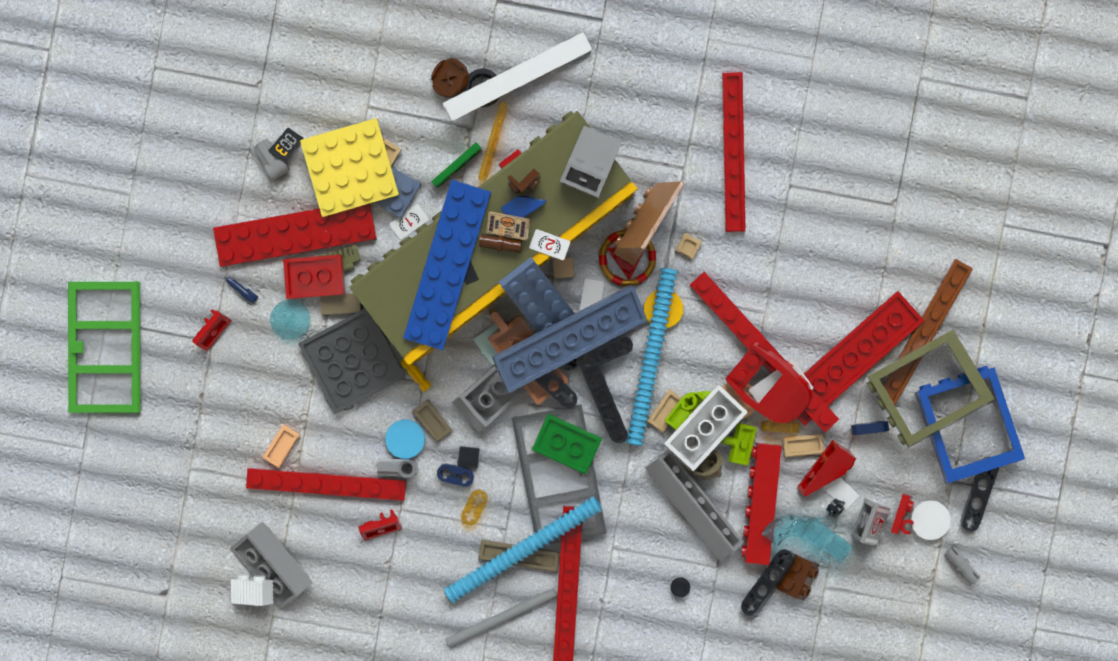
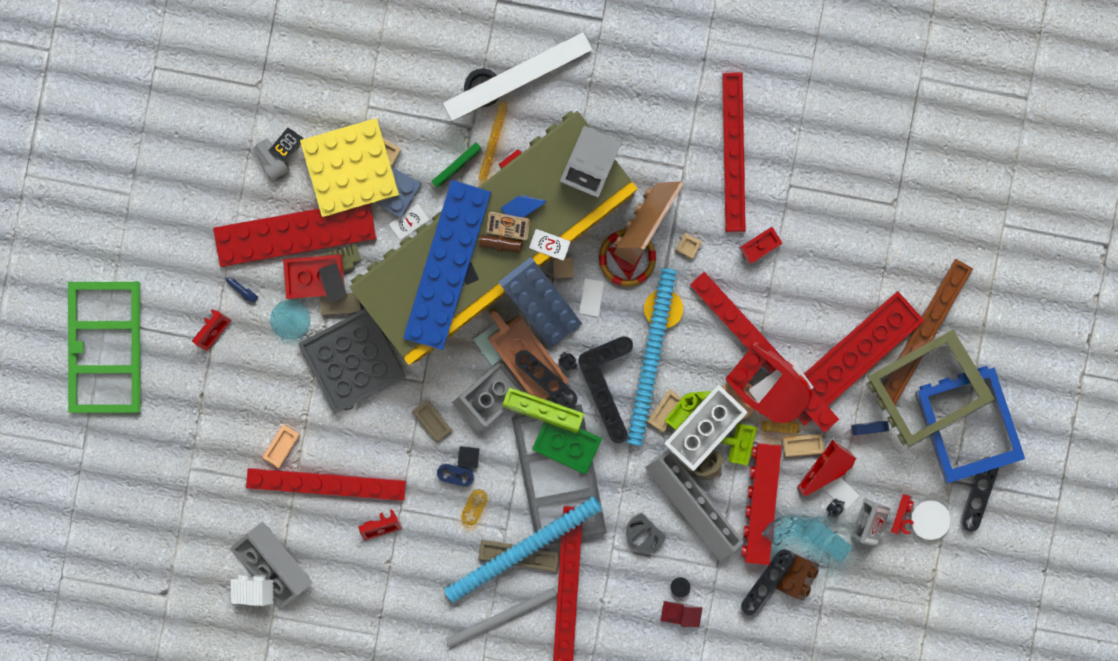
(332, 282): none -> black sticker
(394, 467): light grey piece -> none
(405, 438): medium azure tile -> none
(416, 375): yellow axle -> none
(450, 78): reddish brown tile -> none
(530, 182): reddish brown bracket -> none
(543, 410): none -> lime tile
(569, 338): sand blue plate -> none
(632, 531): none -> dark grey piece
(681, 614): none -> dark red slope
(760, 245): none -> red plate
(962, 565): light grey pin -> none

